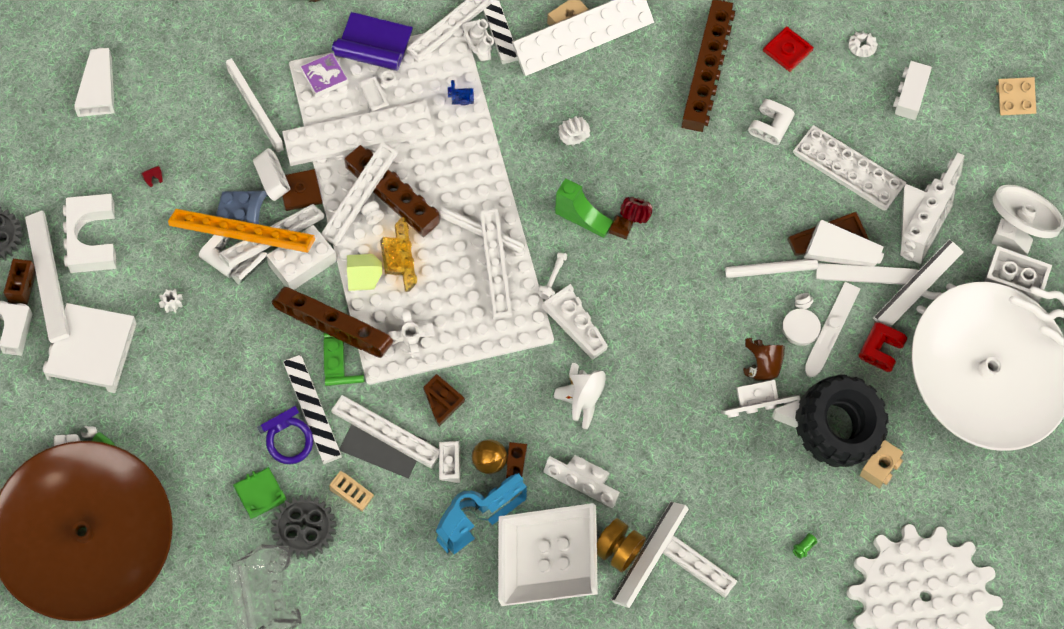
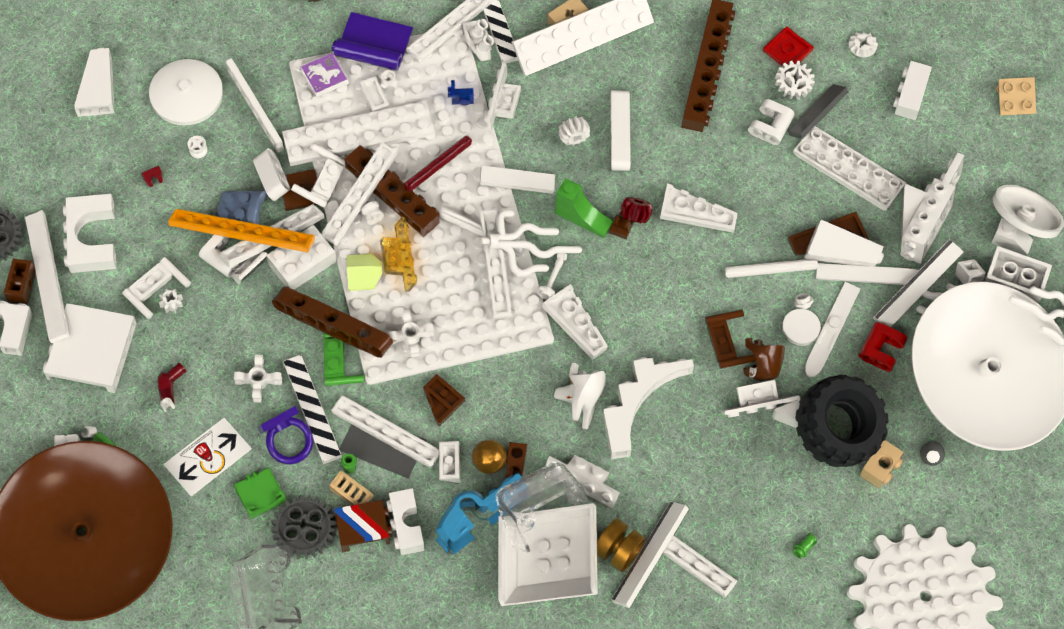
(152, 282): none -> white plate
(165, 385): none -> dark red arm
(186, 92): none -> white dish
(197, 142): none -> white wheel
(207, 456): none -> white sticker
(248, 378): none -> white pin
(326, 179): none -> white plate
(349, 463): none -> bright green pin
(362, 524): none -> panel
(408, 538): none -> white arch
(437, 163): none -> dark red axle
(504, 99): none -> white bracket
(504, 241): none -> white plant
(517, 179): none -> white tile
(532, 491): none -> clear windscreen
(620, 130): none -> white beam
(631, 396): none -> white arch
(687, 209): none -> white wing
(722, 340): none -> reddish brown plate
(802, 78): none -> white gear
(817, 111): none -> dark grey tile
(932, 453): none -> dark grey piece
(969, 272): none -> white brick

